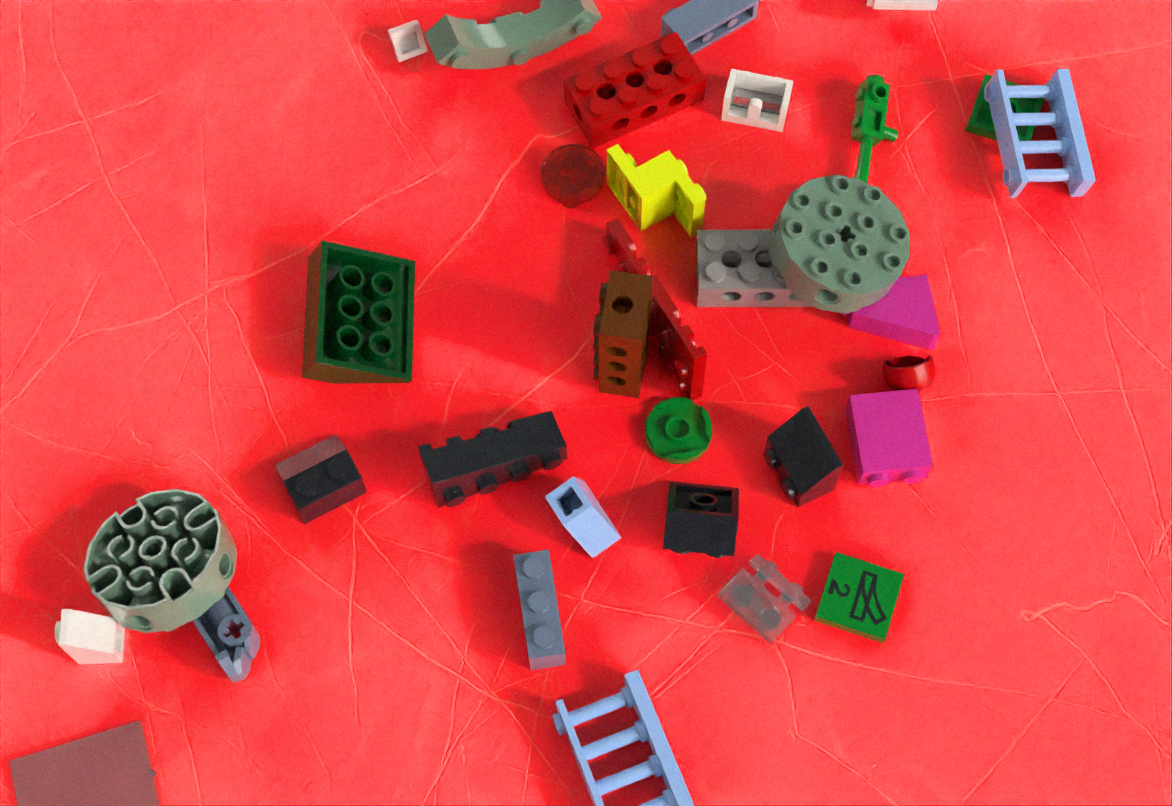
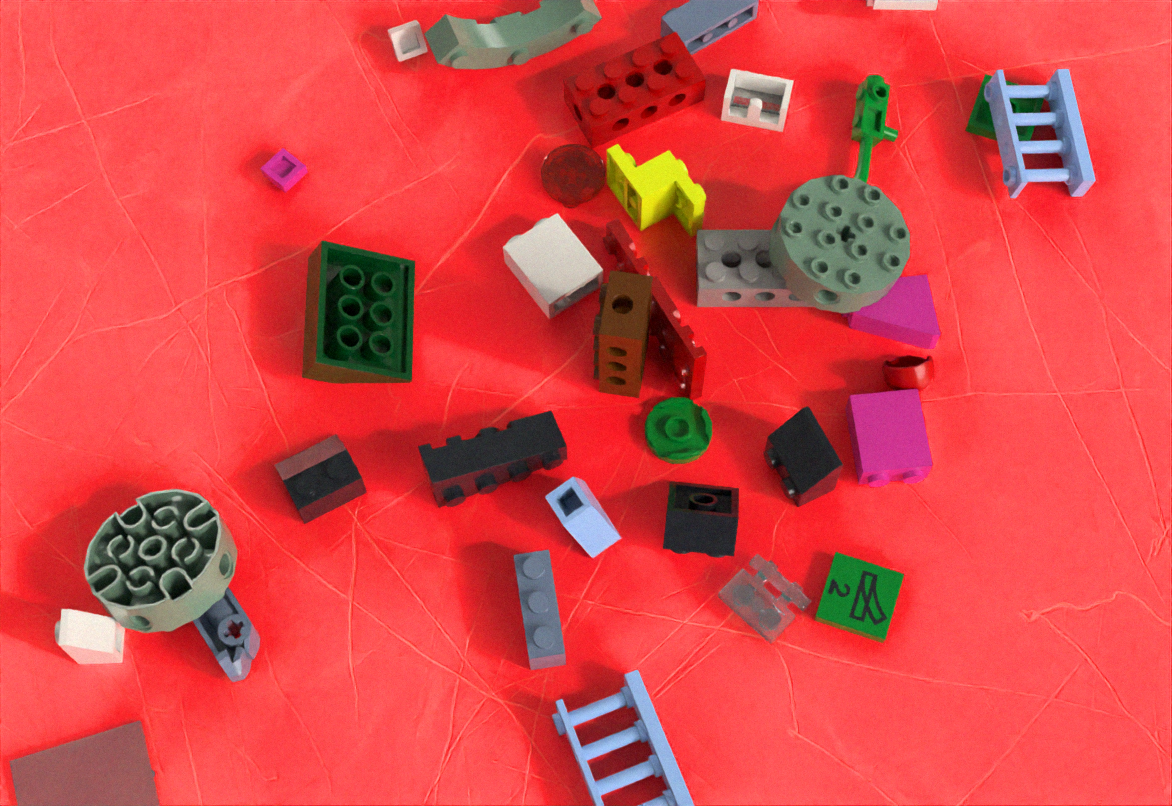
(284, 170): none -> dark pink plate
(553, 265): none -> white brick

